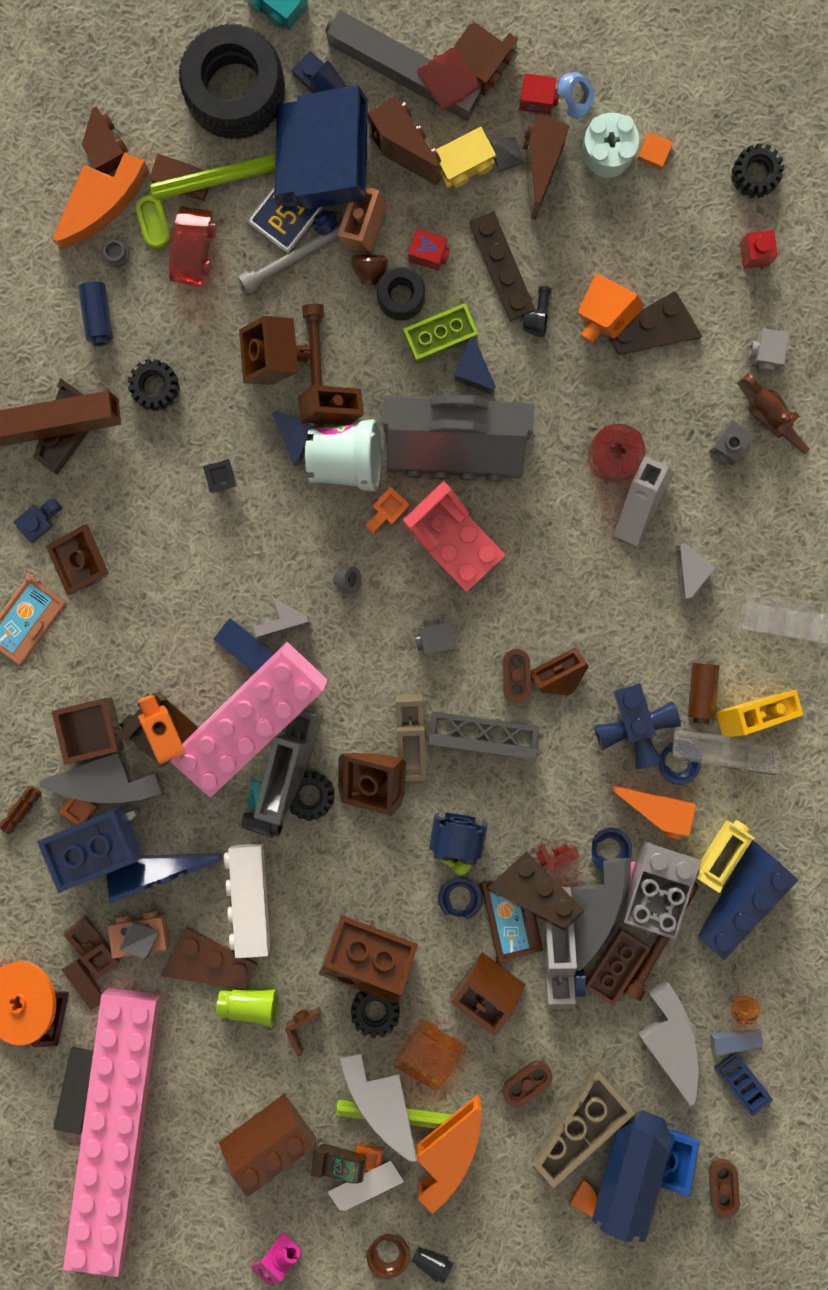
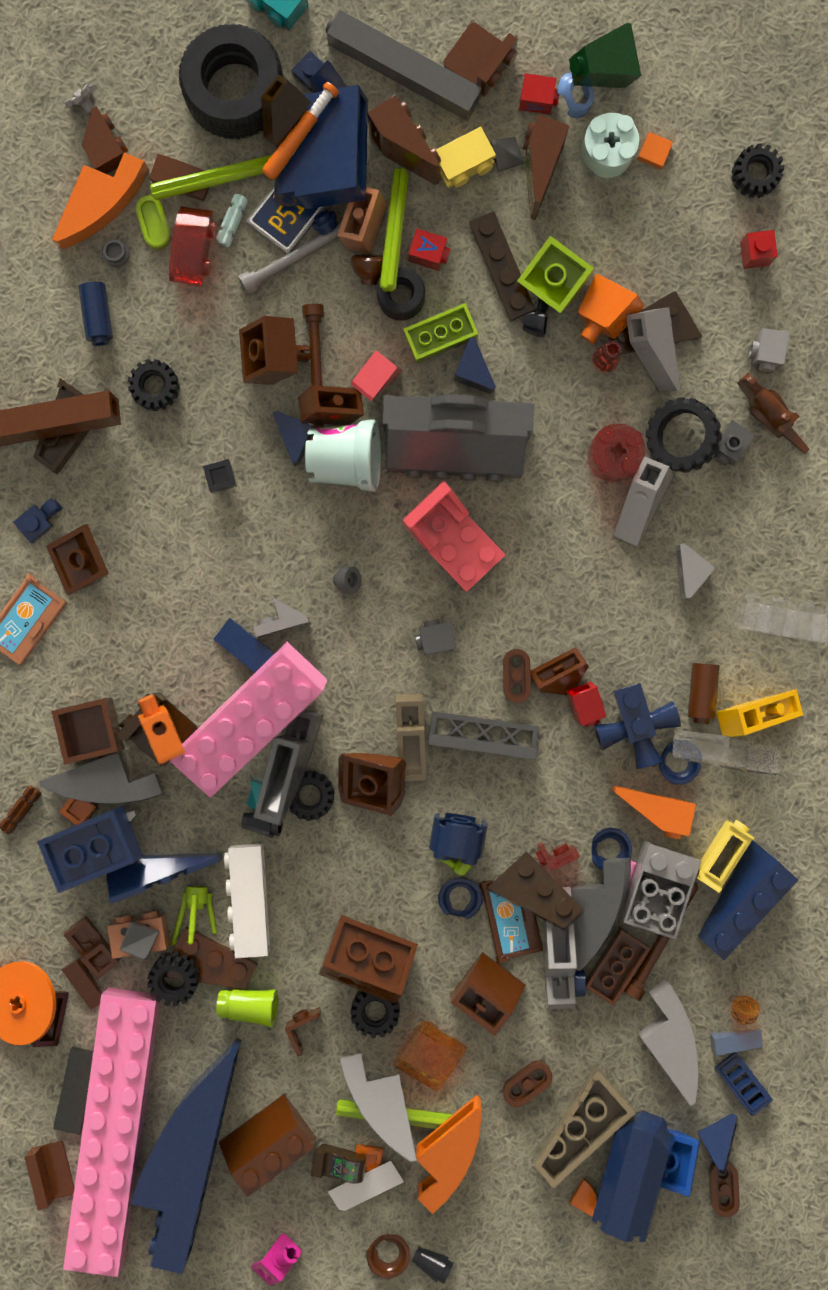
(49, 1173): none -> reddish brown panel
(82, 98): none -> light grey plant
(166, 991): none -> black tyre
(182, 1162): none -> dark blue slope
(195, 898): none -> lime plant
(231, 220): none -> light aqua axle
(281, 109): none -> dark brown slope
(293, 140): none -> orange piece
(375, 376): none -> coral slope
(388, 508): orange plate -> none
(394, 230): none -> lime axle
(448, 78): clear red piece -> none
(556, 275): none -> lime slope
(586, 704): none -> red brick
(607, 60): none -> dark green slope
(607, 356): none -> clear red cone
(654, 343): none -> light grey slope
(666, 414): none -> black tyre
(719, 1140): none -> dark blue slope

